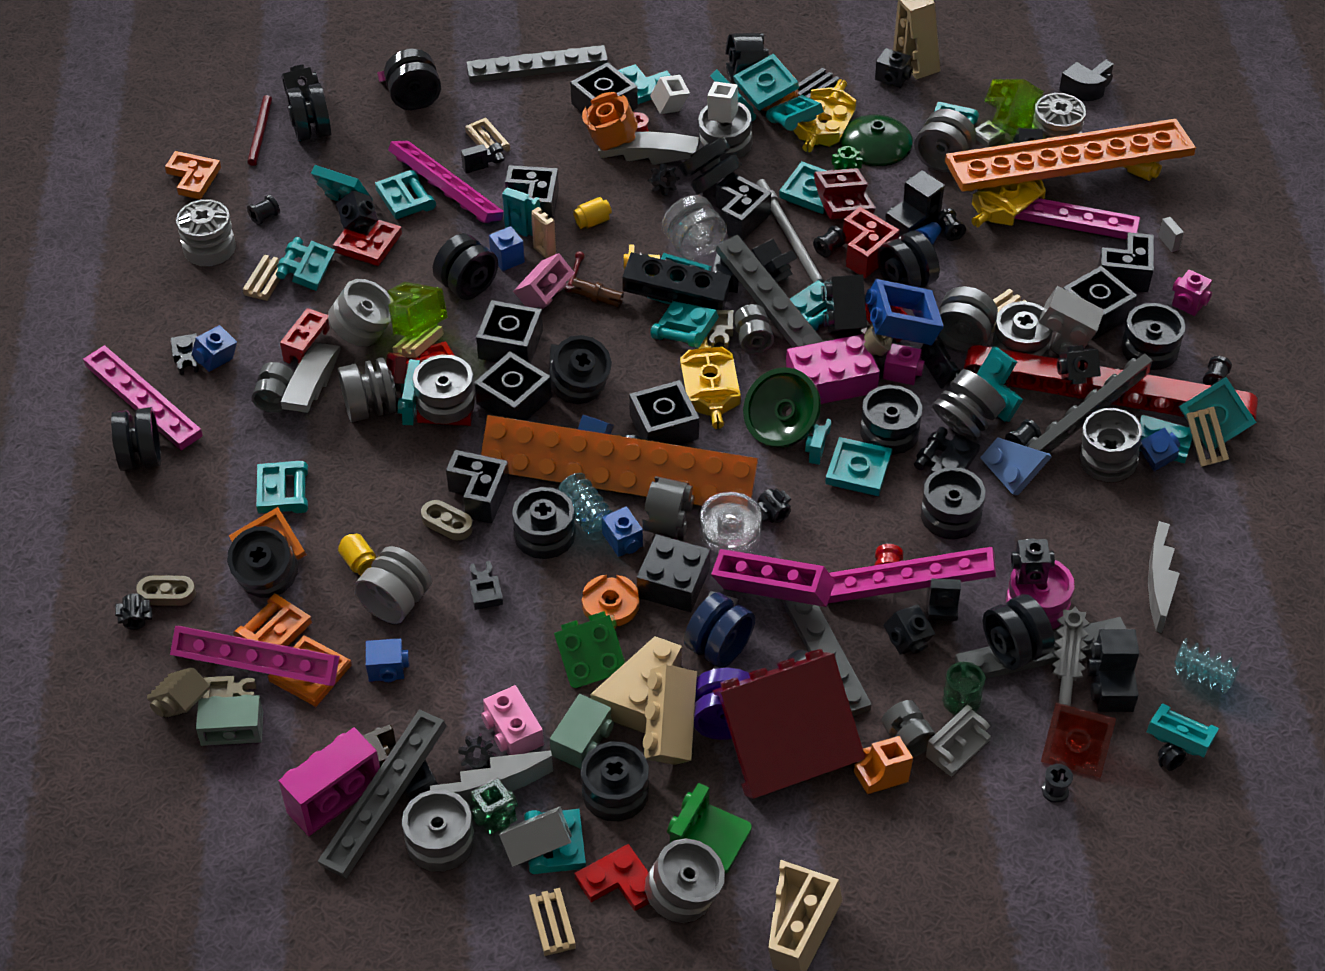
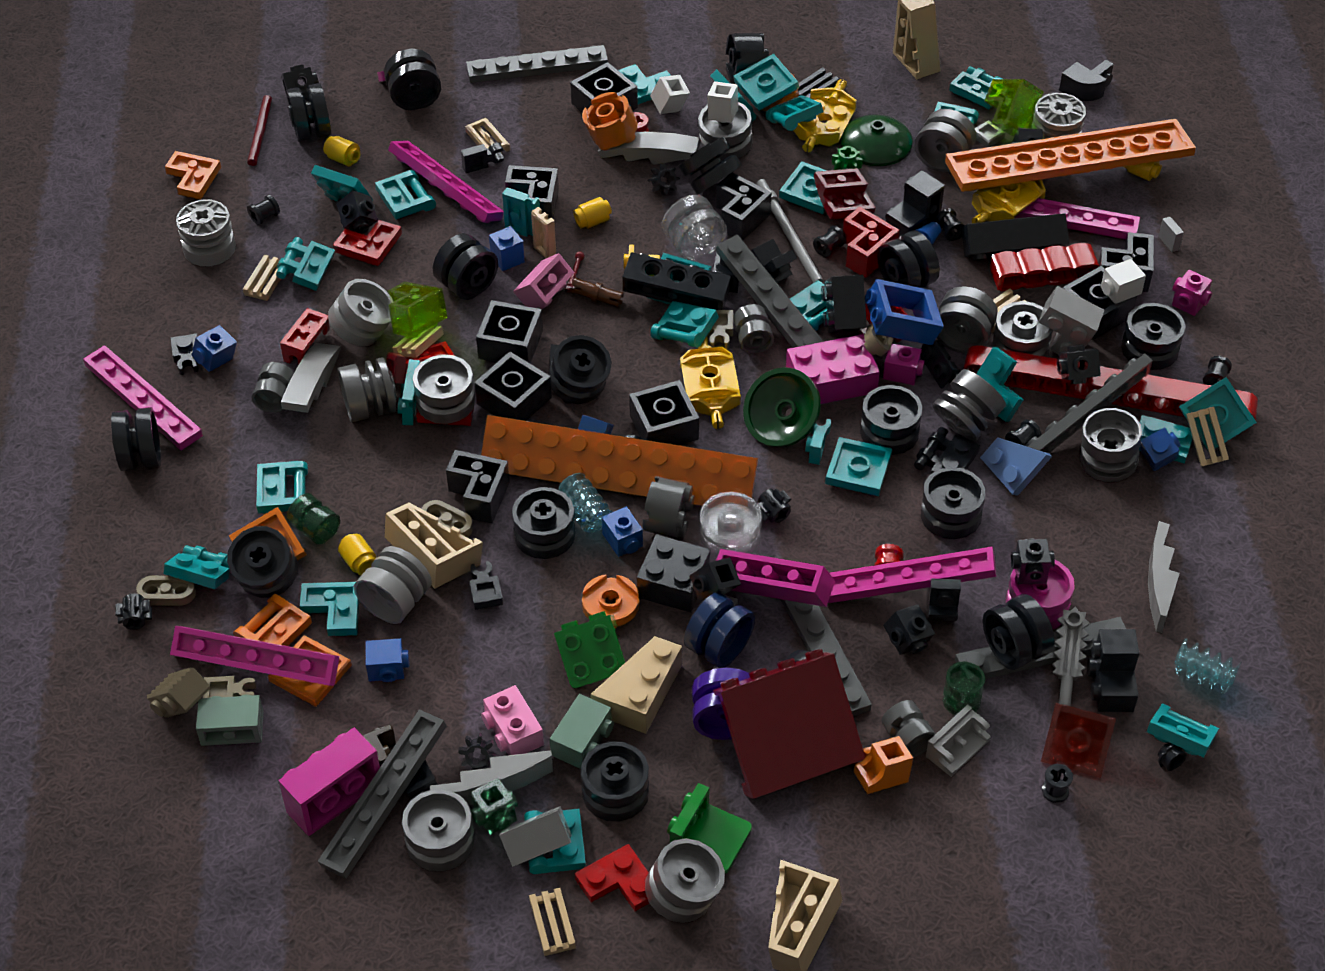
(199, 567): none -> teal plate
(313, 518): none -> clear green wheel
(335, 599): none -> teal plate
(342, 150): none -> yellow brick
(436, 546): none -> tan wedge
(670, 714): tan brick -> none
(714, 578): none -> black brick
(893, 68): black brick -> none
(973, 85): none -> teal plate
(1014, 235): none -> black brick
(1040, 267): none -> red brick
(1123, 281): none -> white brick

